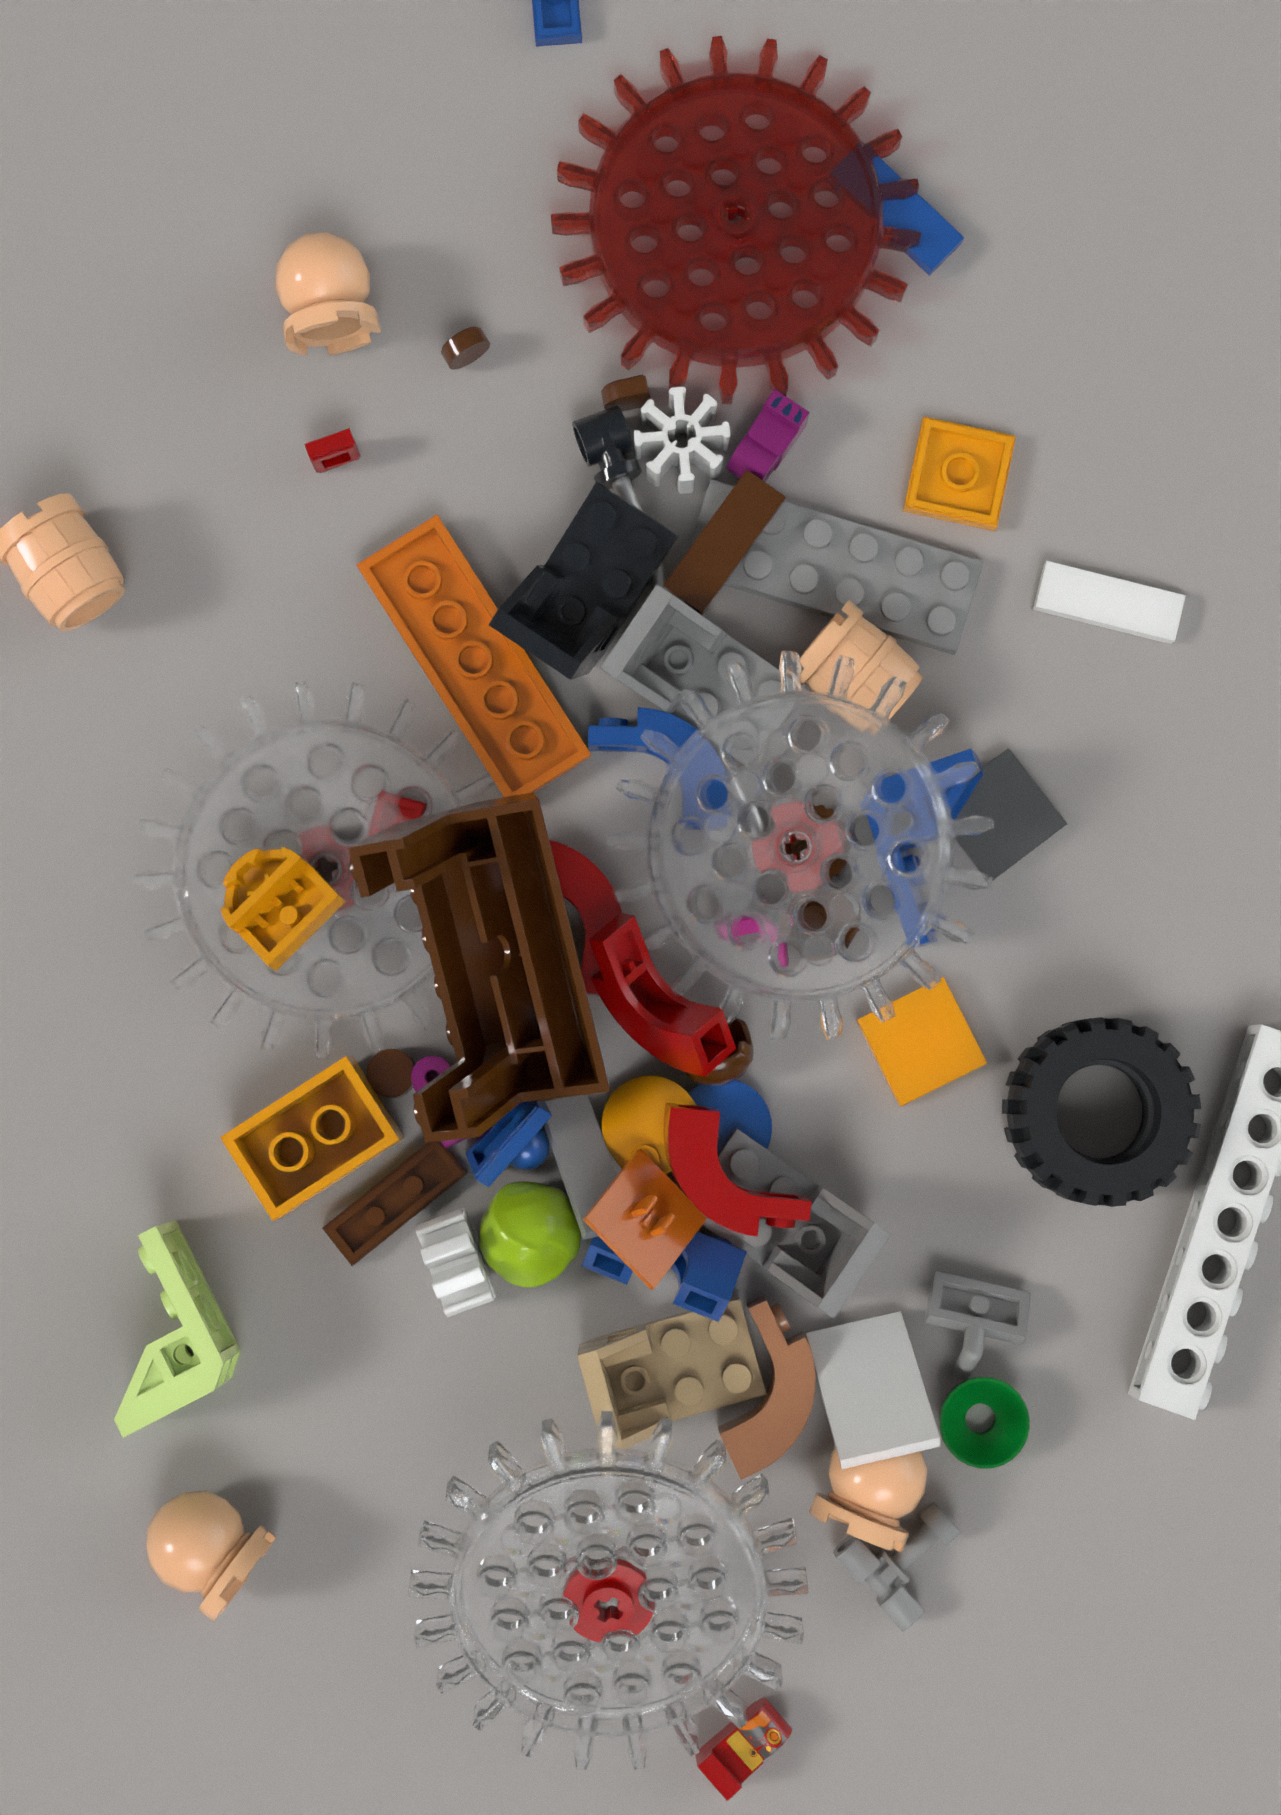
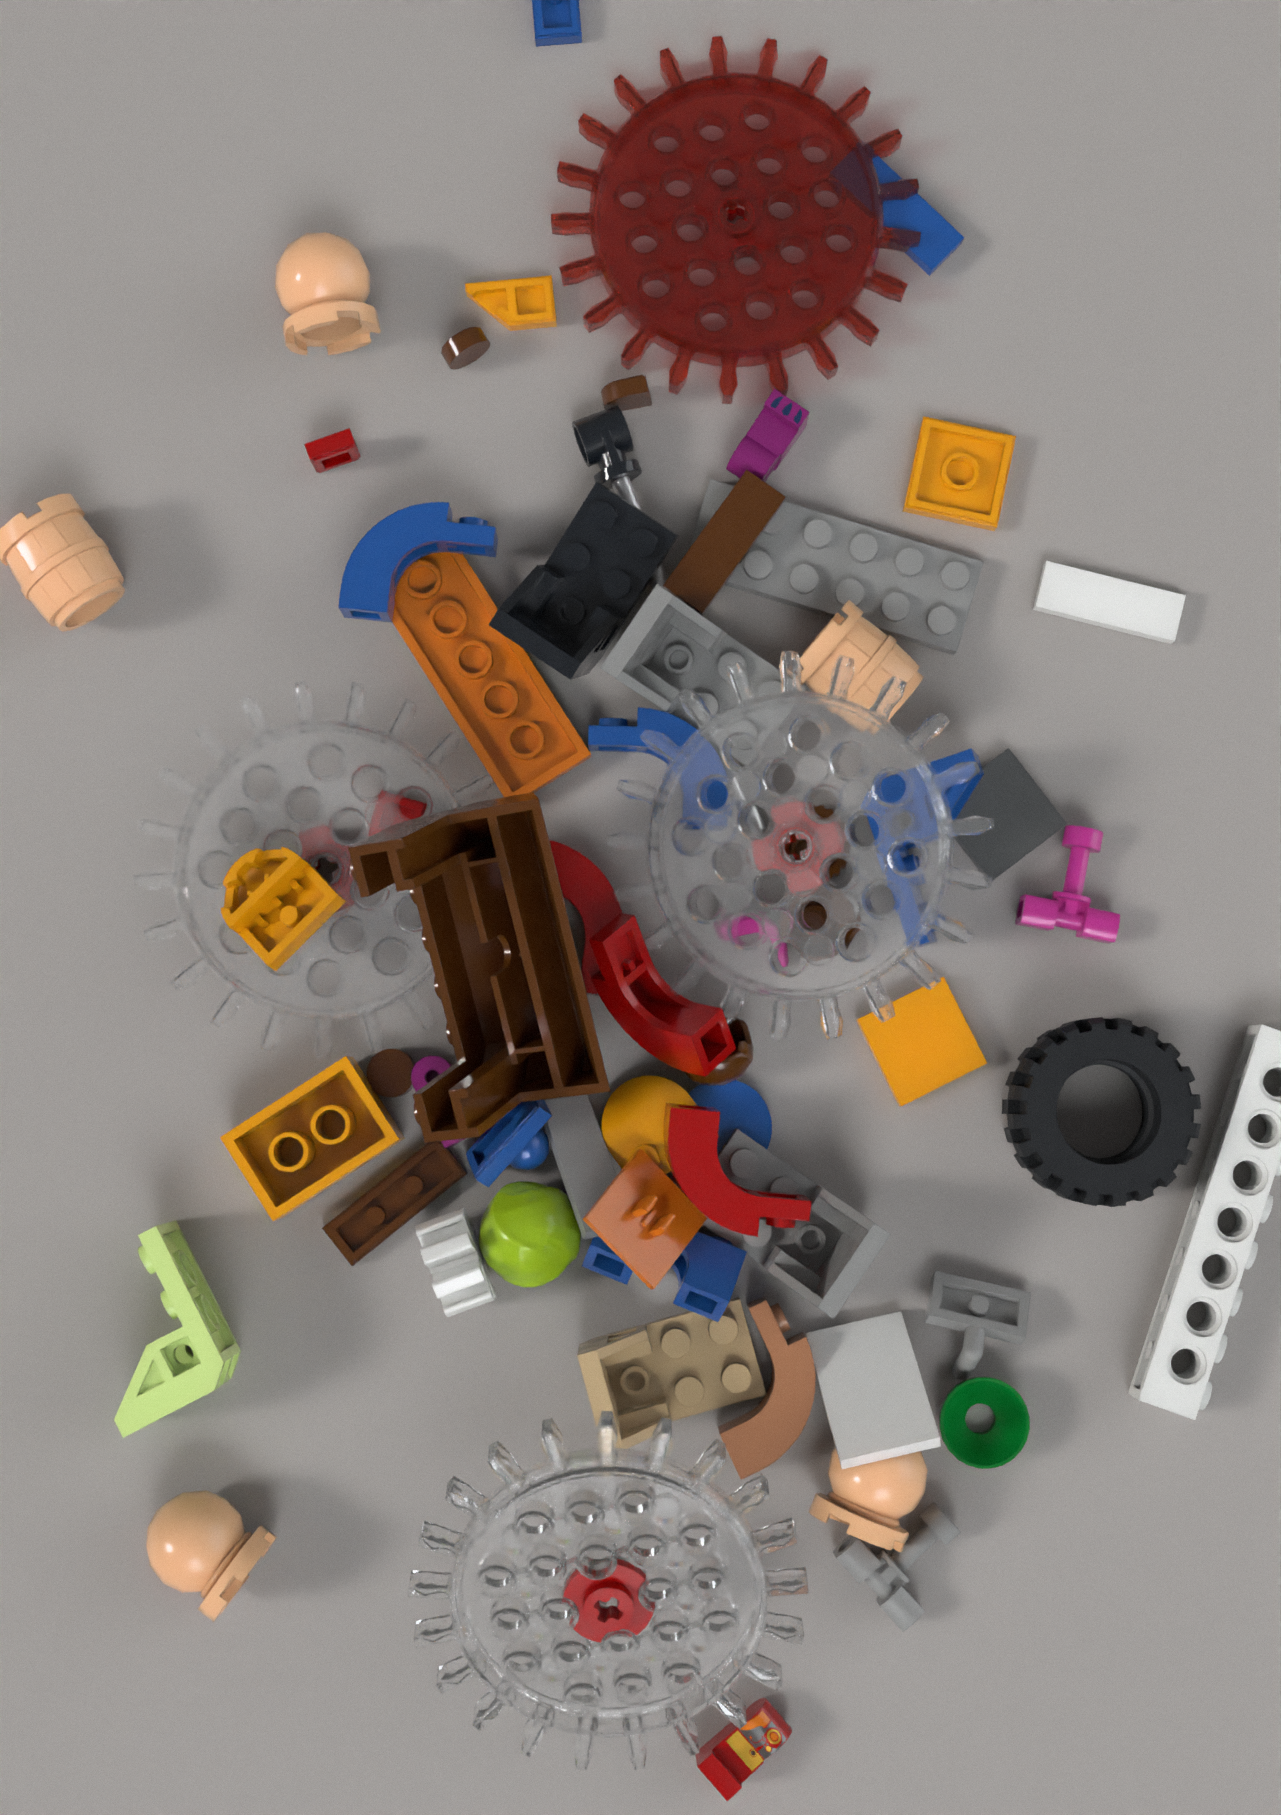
(396, 543): none -> blue arch
(517, 302): none -> light orange tile
(699, 440): white gear -> none
(1070, 907): none -> dark pink bar

